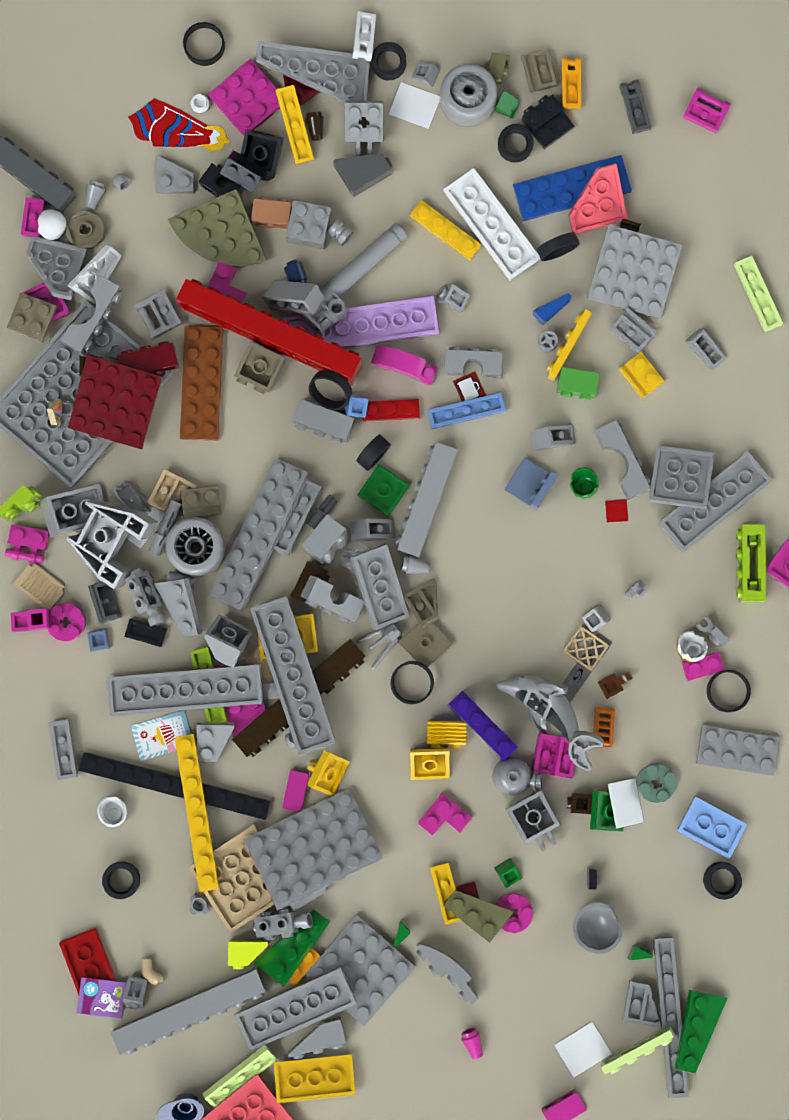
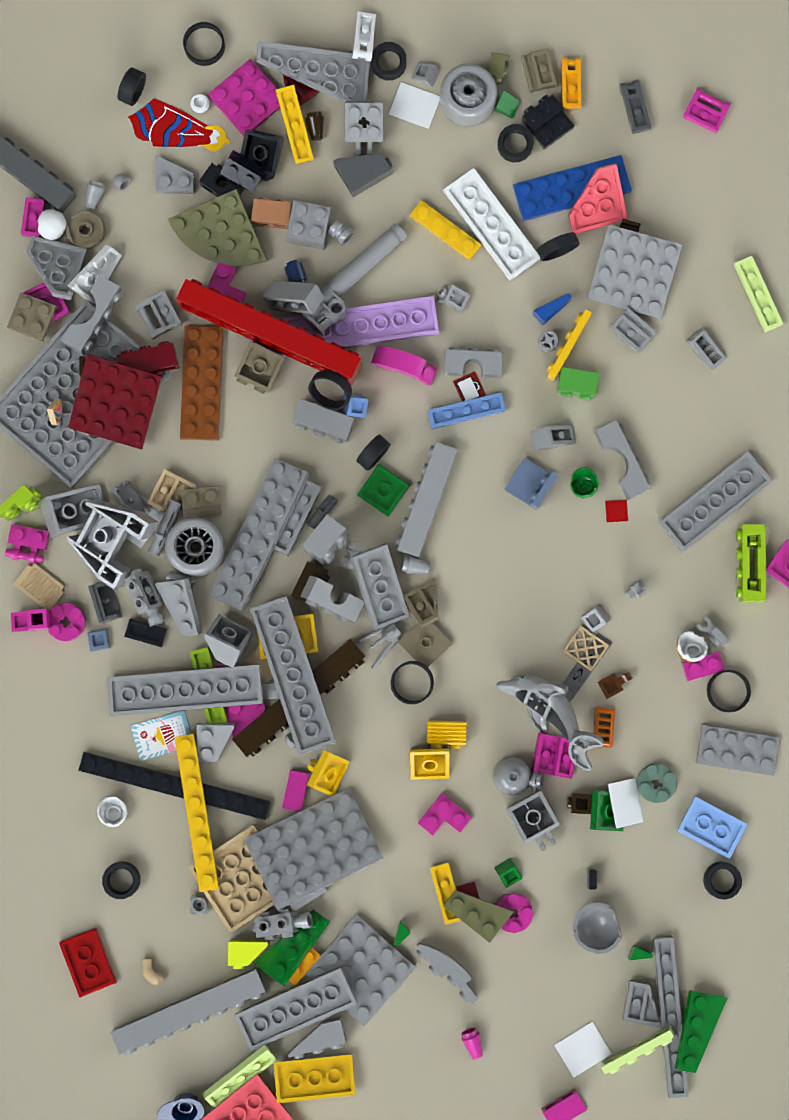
(63, 749): light grey plate -> none
(101, 997): sticker -> none
(131, 86): none -> black tyre
(135, 993): light grey bracket -> none
(372, 529): light grey slope -> none
(392, 410): red plate -> none
(483, 725): dark purple arch -> none
(641, 375): yellow plate -> none
(681, 477): light grey plate -> none

